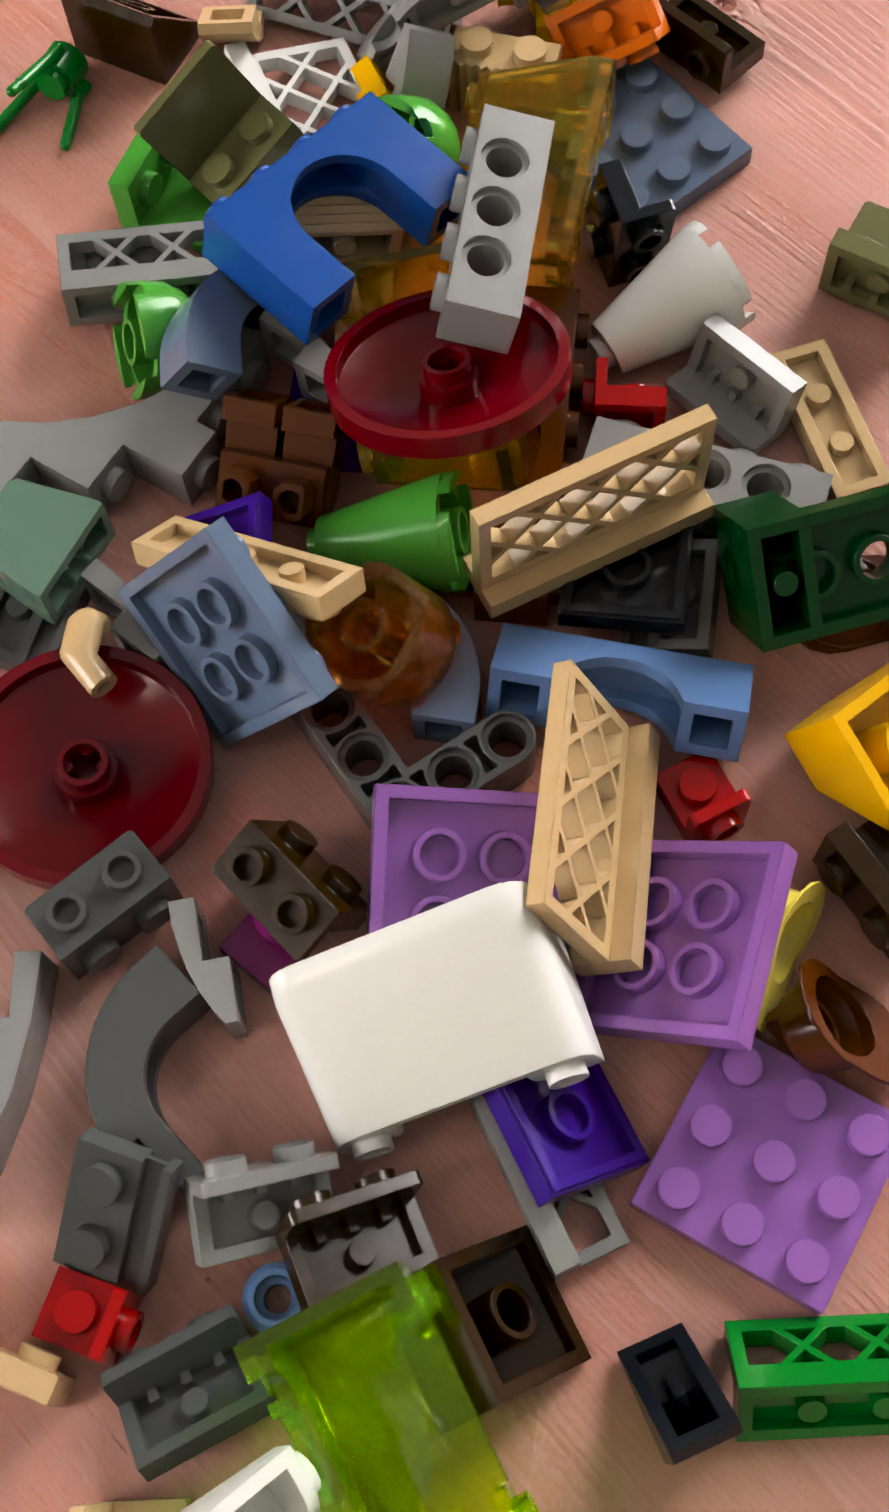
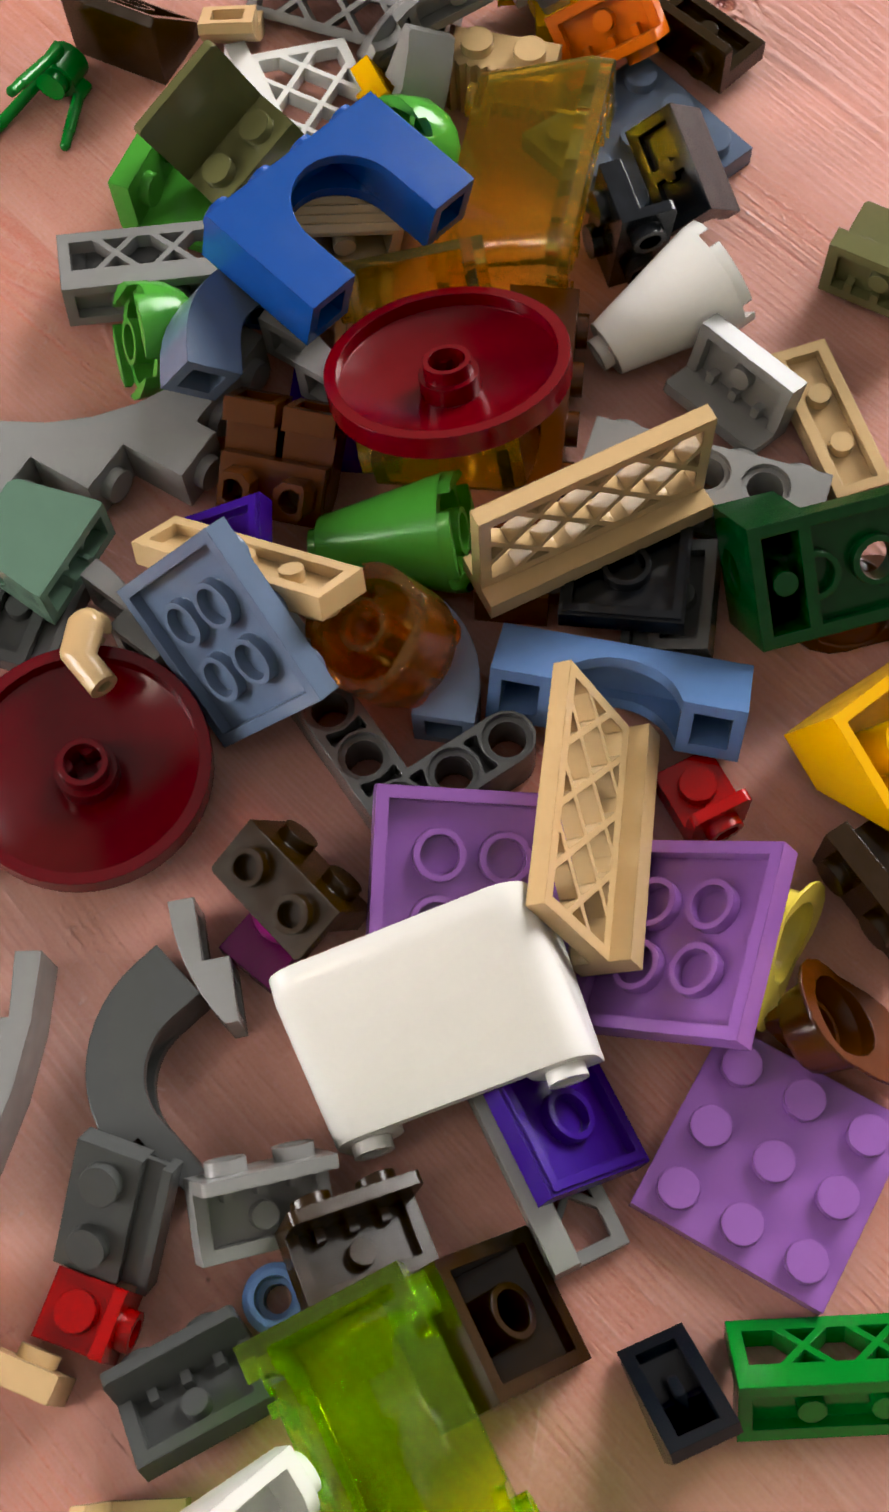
(104, 905): dark grey bracket -> none
(495, 229): light grey brick -> none
(632, 401): red bracket -> none
(682, 165): none -> hinge

